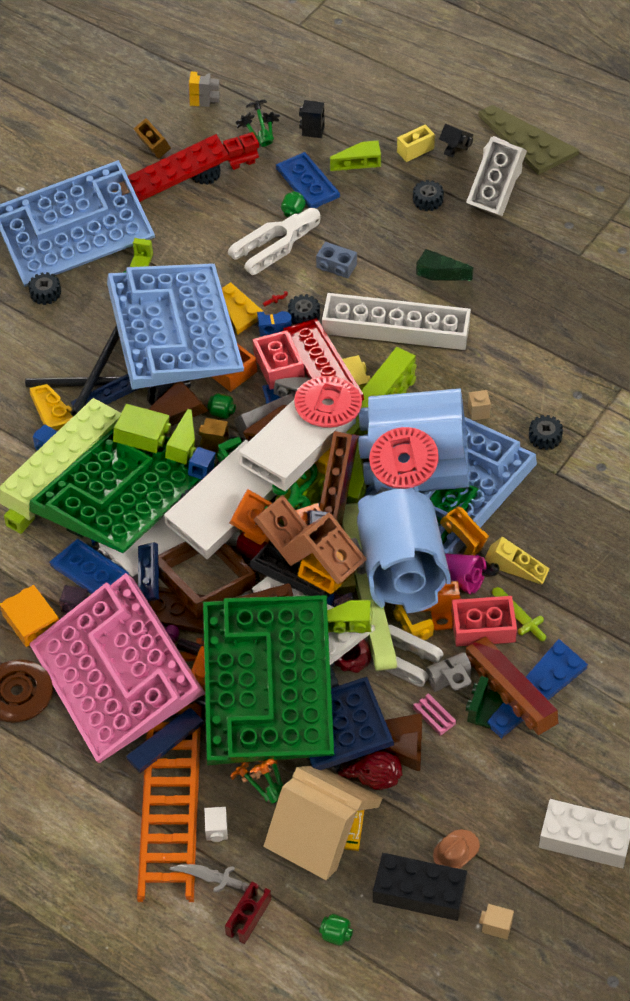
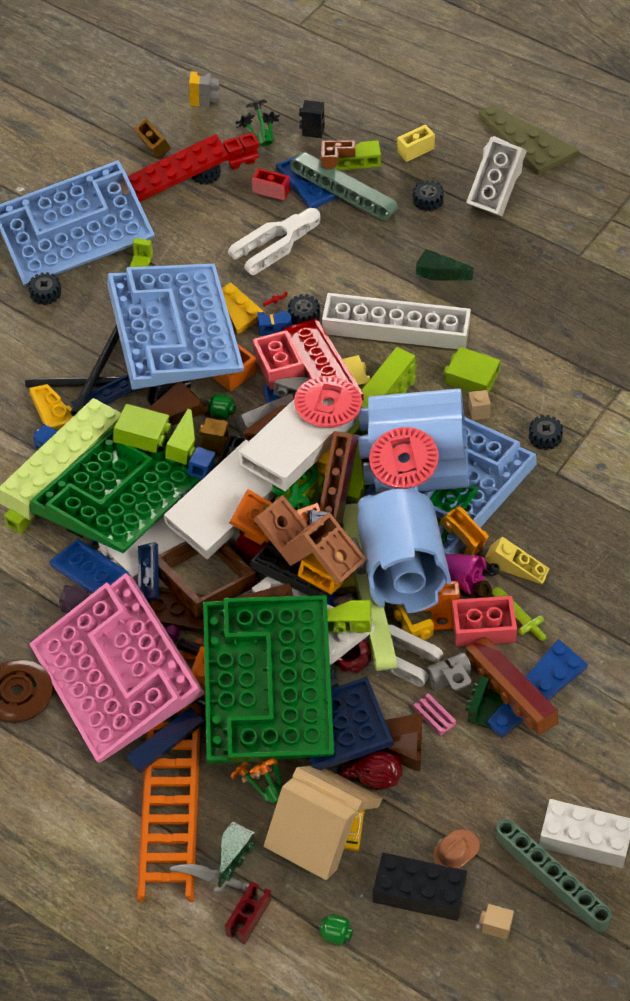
(28, 614): light orange brick -> none
(216, 824): white brick -> none
(227, 448): green bracket -> none
(234, 847): none -> clear green slope
(271, 184): none -> red brick
(293, 204): green head -> none
(333, 149): none -> dark orange brick
(336, 260): sand blue brick -> none
(344, 186): none -> sand green beam
(455, 138): black brick -> none
(471, 370): none -> lime brick
(482, 589): none -> dark brown tile
(554, 884): none -> sand green beam

